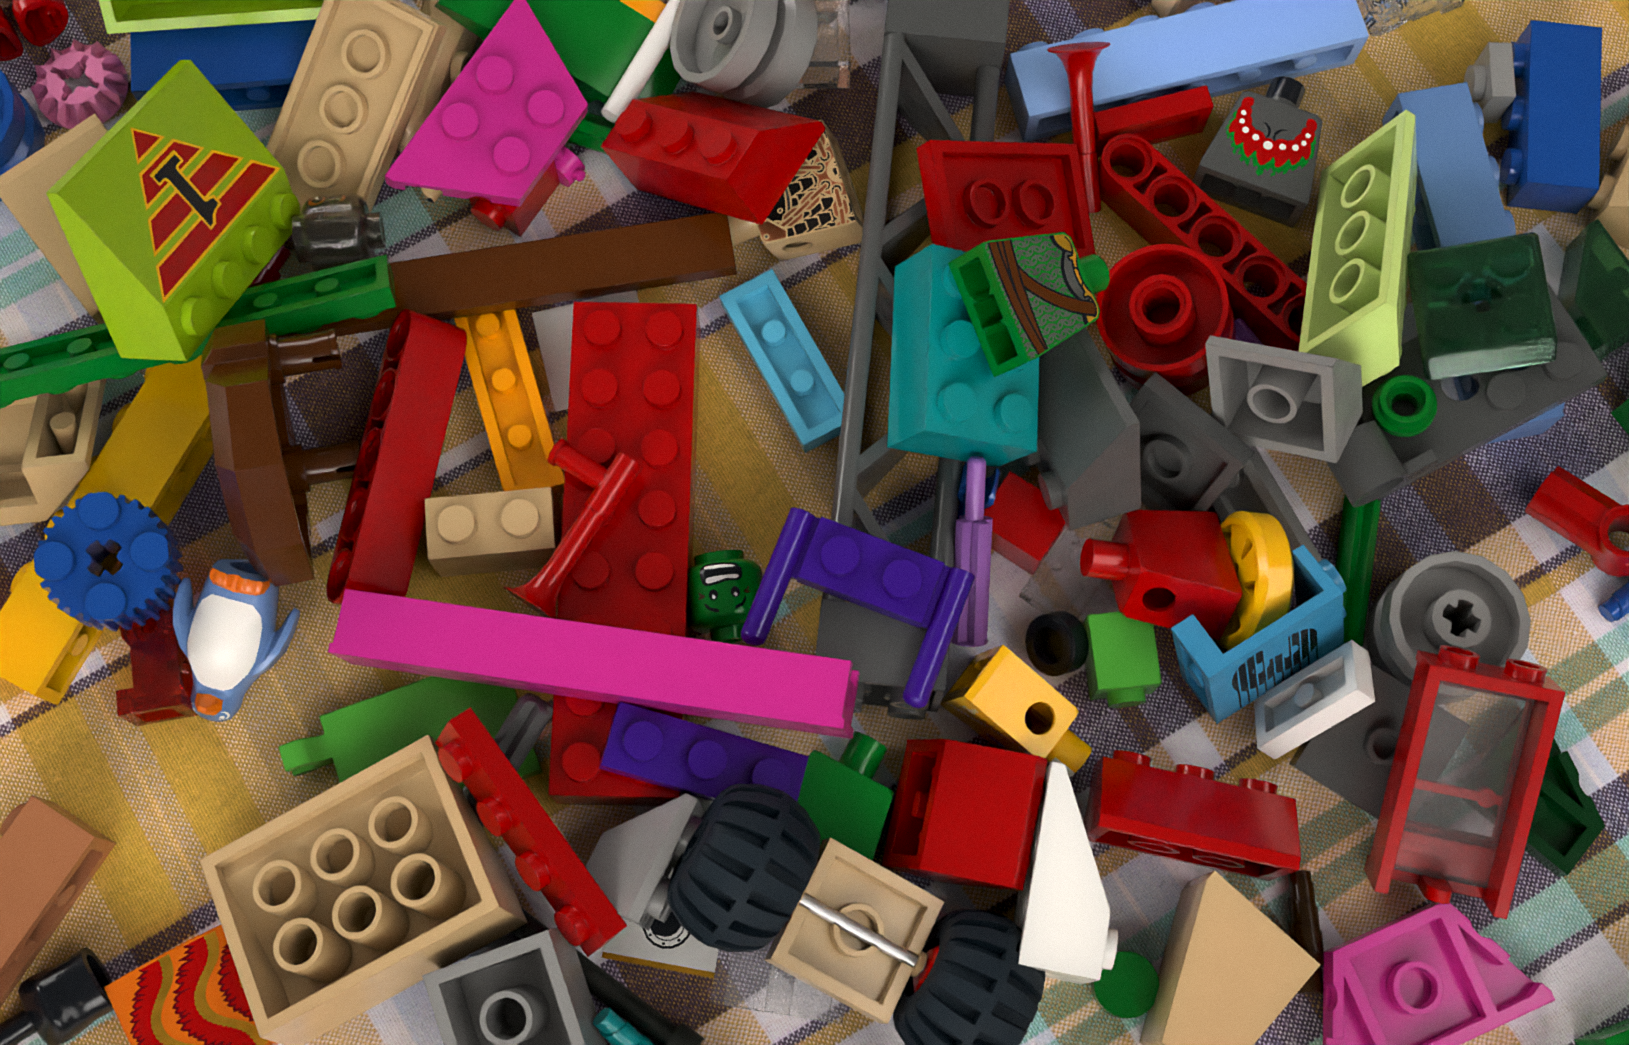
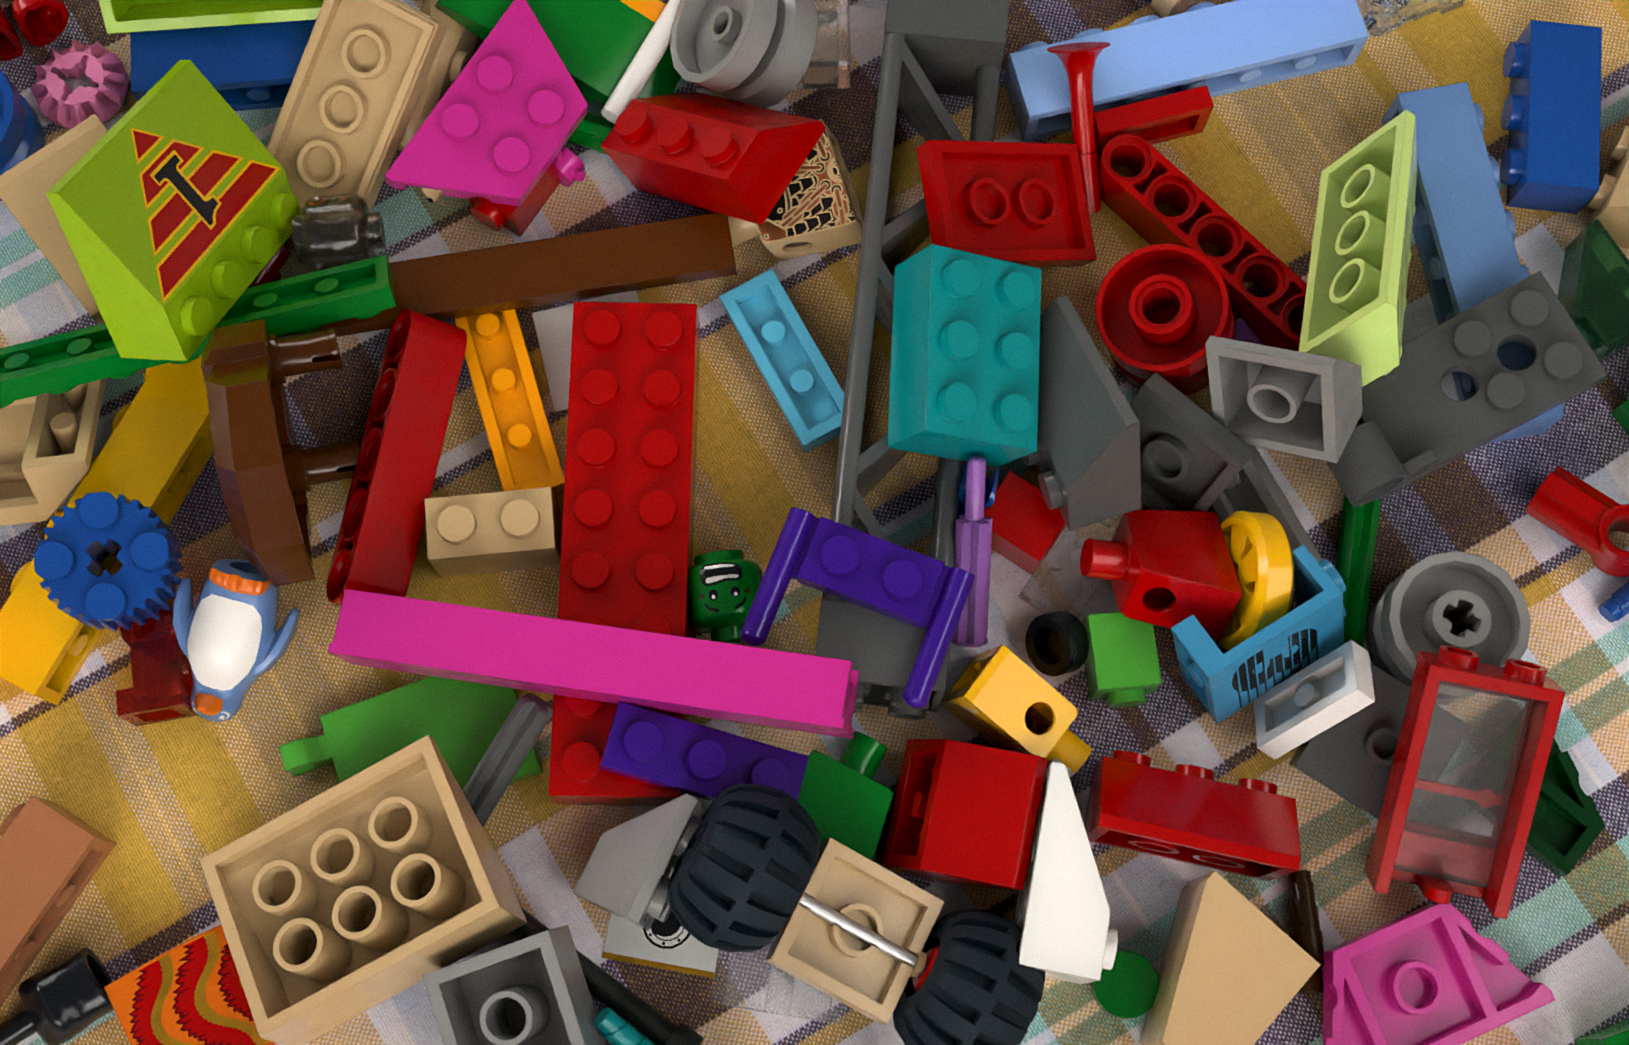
(541, 851): red plate -> none
(609, 489): red piece -> none
(1028, 295): torso -> none
(1264, 154): dark grey torso -> none
(1408, 389): green plate -> none
(1492, 80): light grey plate -> none
(1498, 270): clear green brick -> none

